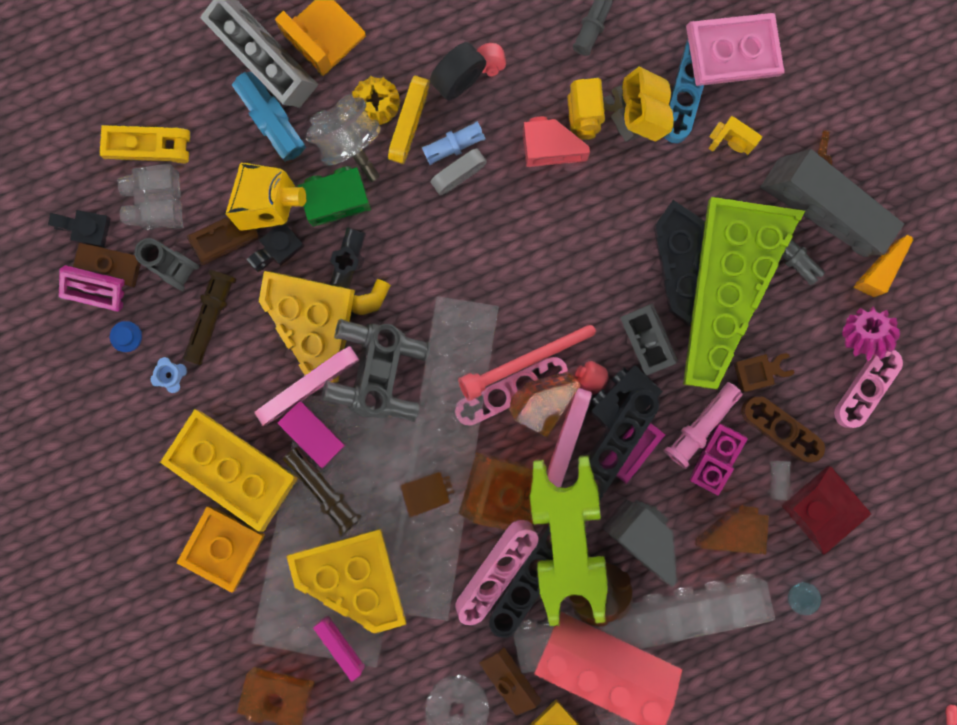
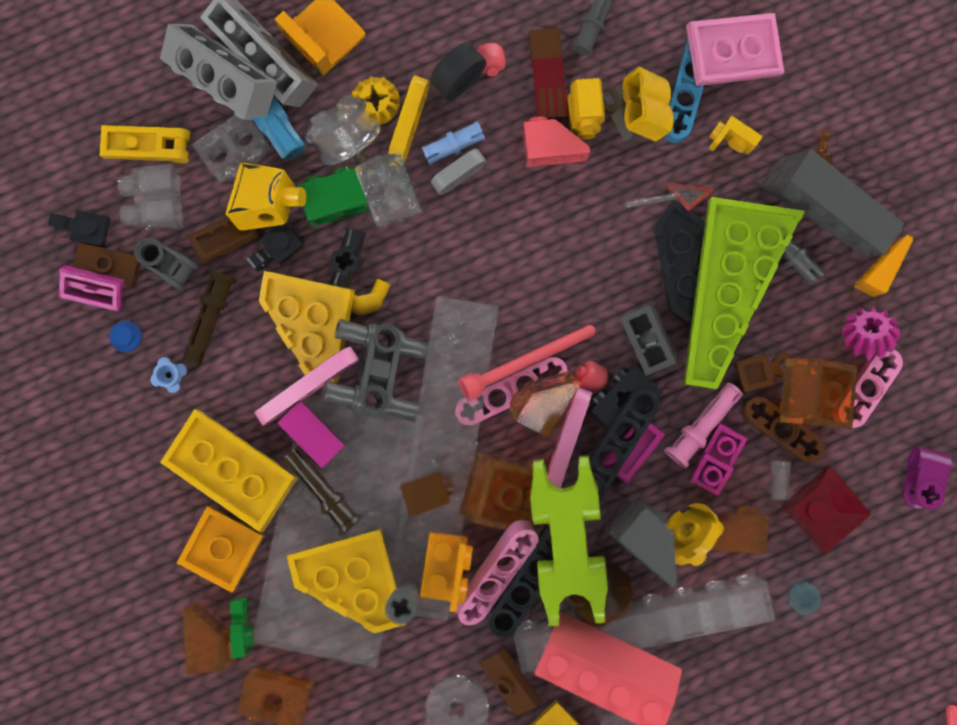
(205, 641): none -> clear orange slope
(218, 71): none -> light grey brick
(227, 139): none -> clear brick
(240, 631): none -> green plate
(339, 648): dark pink tile -> none
(387, 189): none -> clear brick
(403, 602): none -> dark grey pin
(443, 569): none -> light orange bracket
(548, 73): none -> tile
(687, 195): none -> clear piece
(704, 531): none -> yellow plate
(818, 393): none -> clear orange brick
(926, 474): none -> magenta piece

